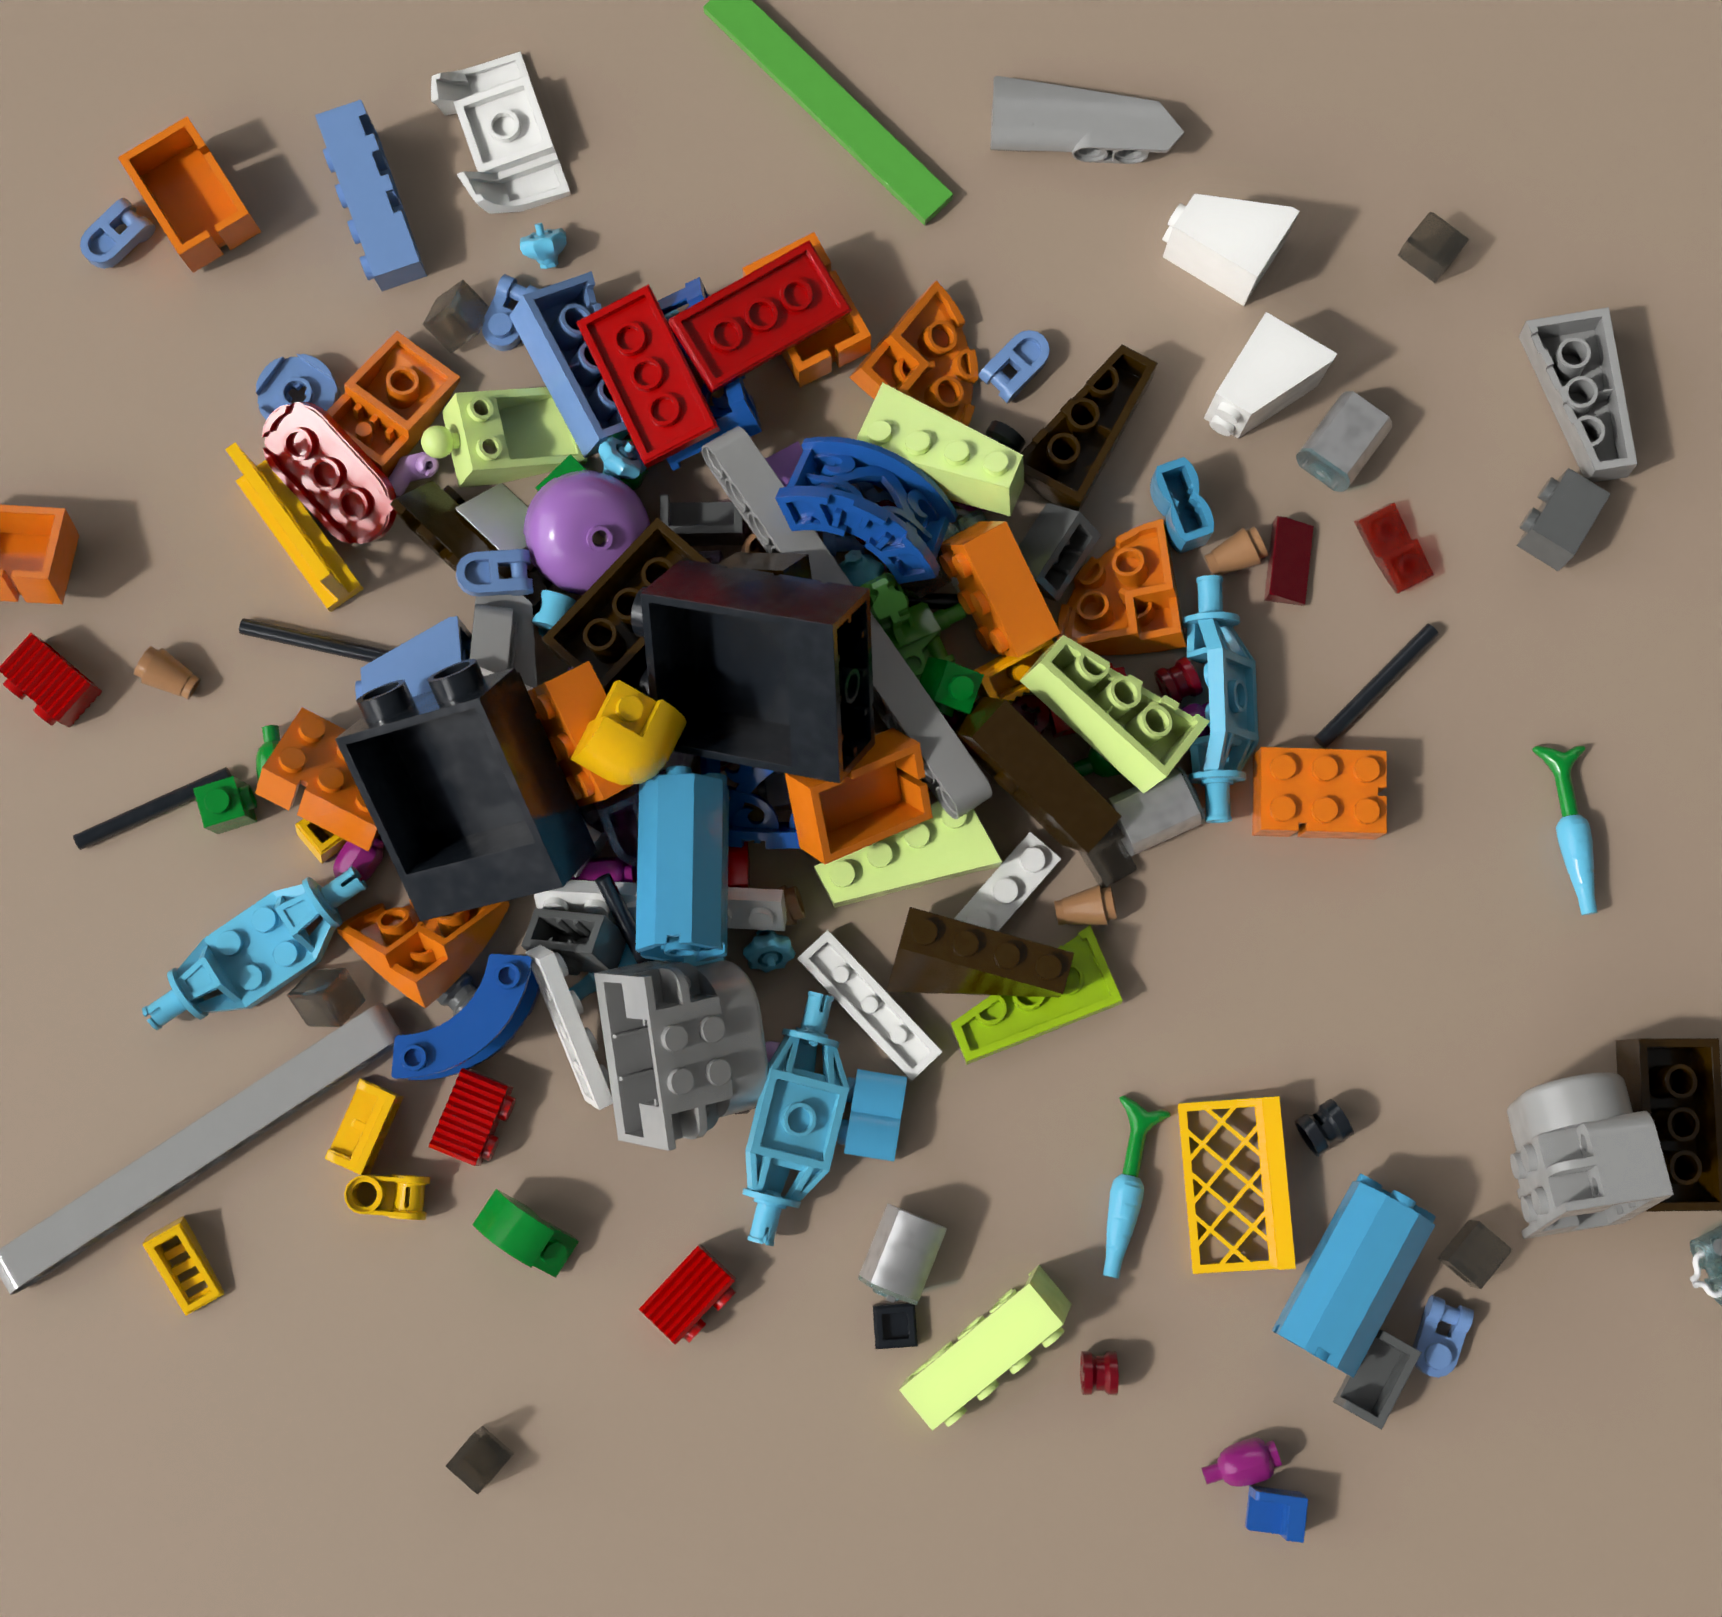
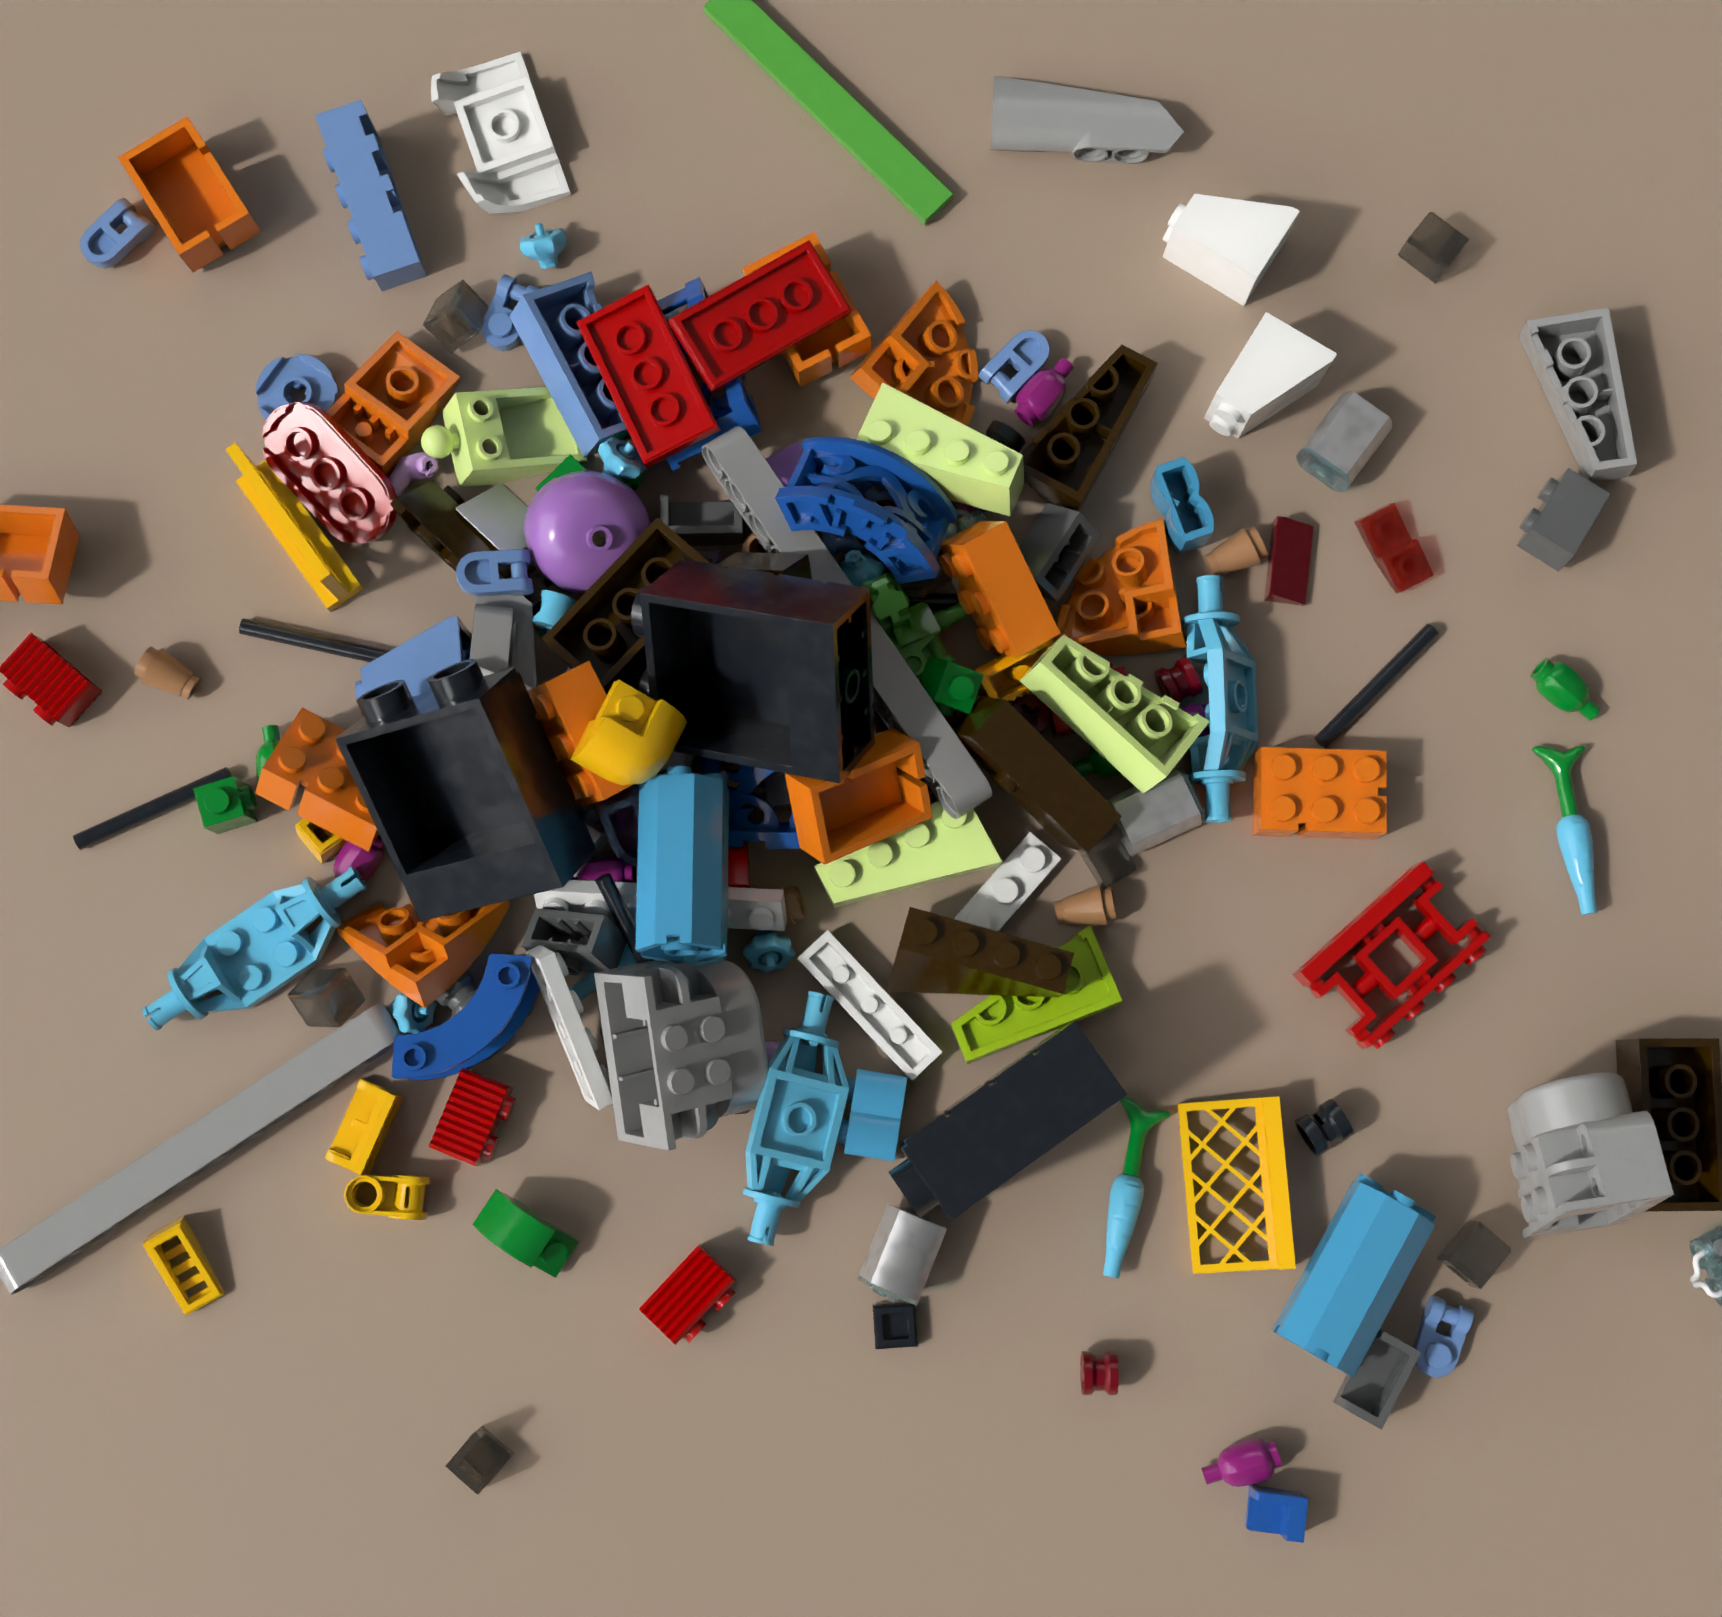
(410, 1015): none -> medium azure piece
(988, 1350): yellowish green wedge -> none
(1006, 1123): none -> black brick
(1042, 393): none -> magenta plant
(1371, 933): none -> red fence
(1564, 688): none -> green plant

